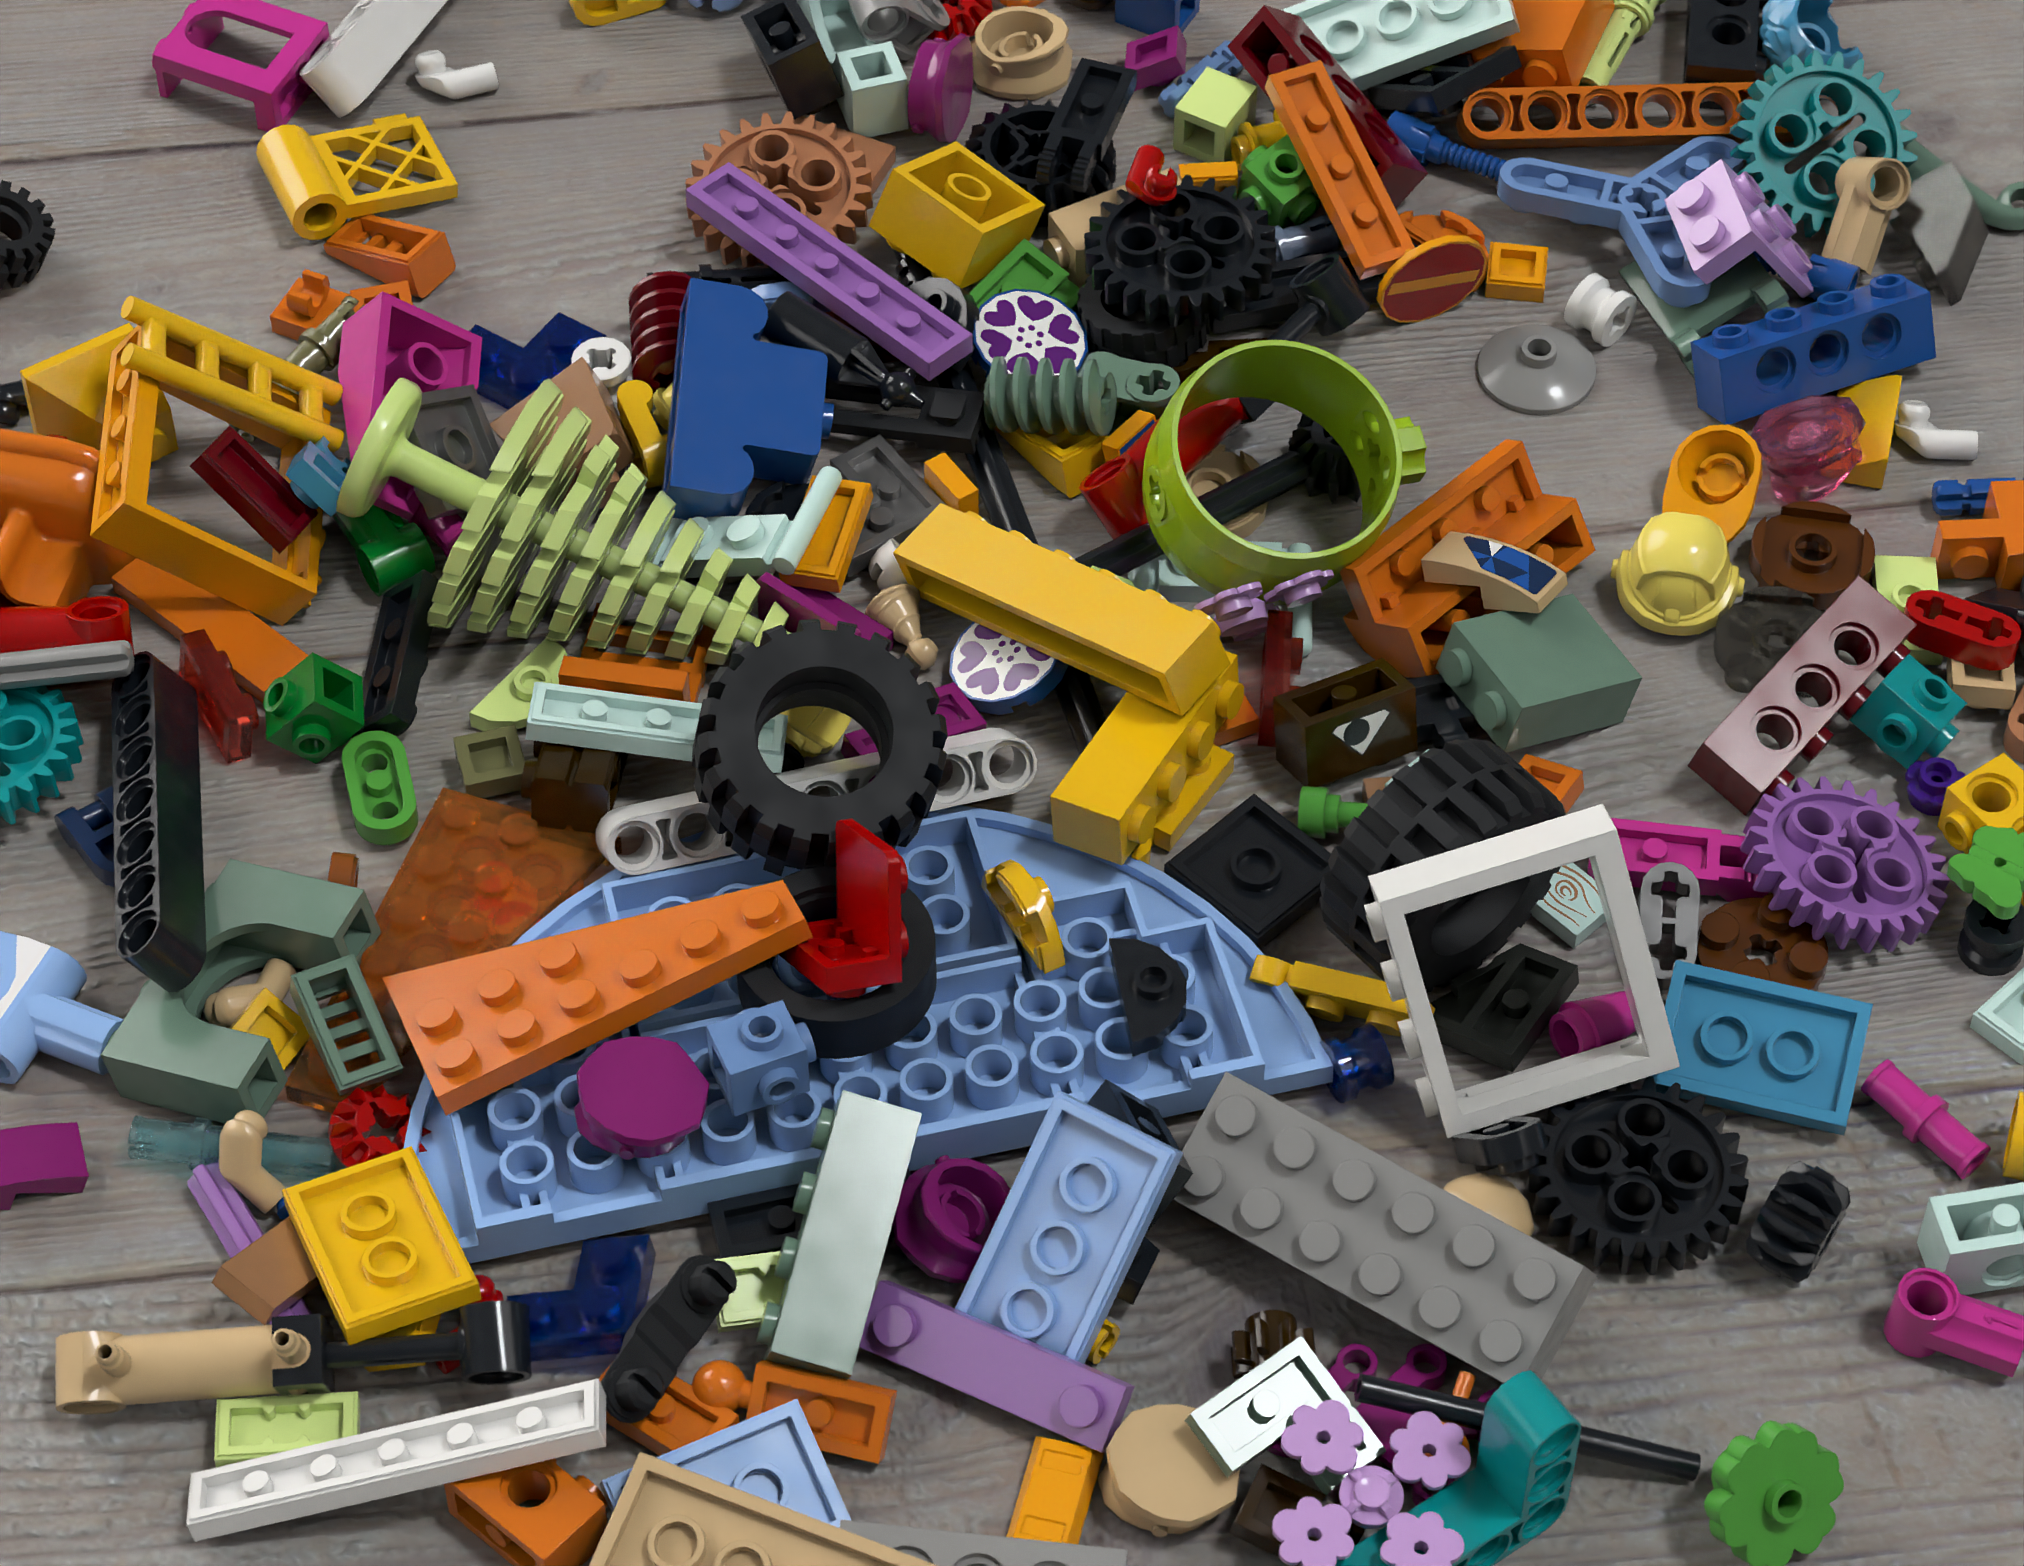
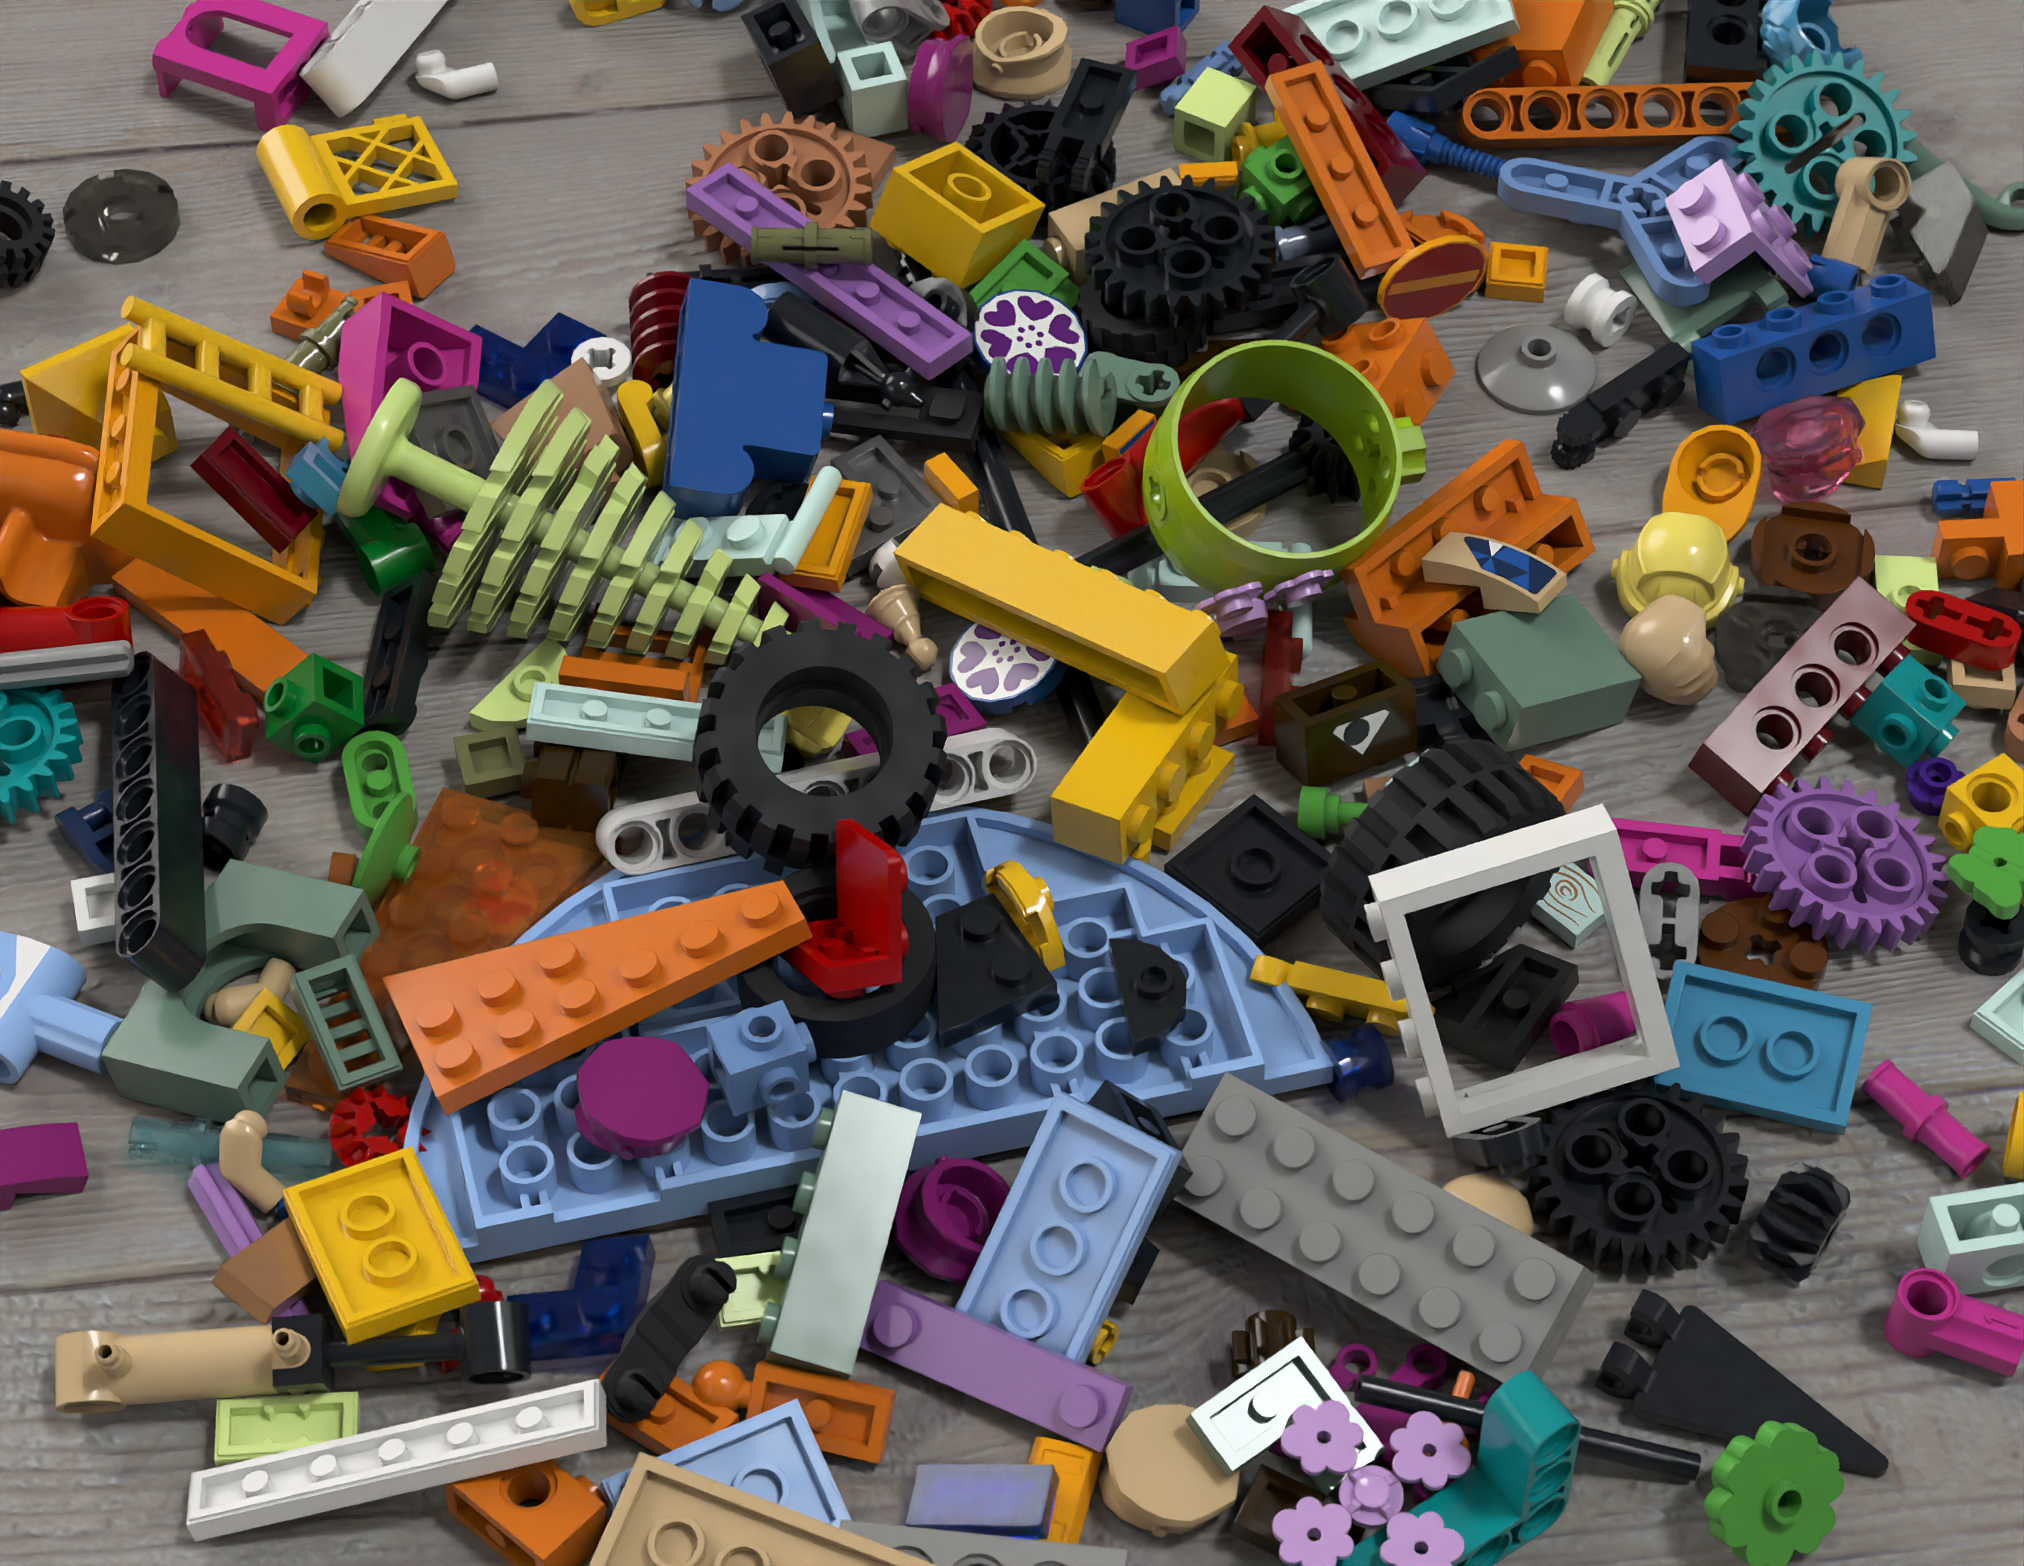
(95, 908): none -> white plate
(123, 240): none -> clear smoke tile
(228, 822): none -> black wheel
(389, 850): none -> bright green dish
(811, 245): none -> olive pin
(985, 971): none -> black wing
(985, 1499): none -> clear blue tile
(1145, 178): red arm -> none
(1399, 361): none -> orange bracket
(1619, 405): none -> black hinge
(1671, 650): none -> tan hair
(1717, 1384): none -> black flag

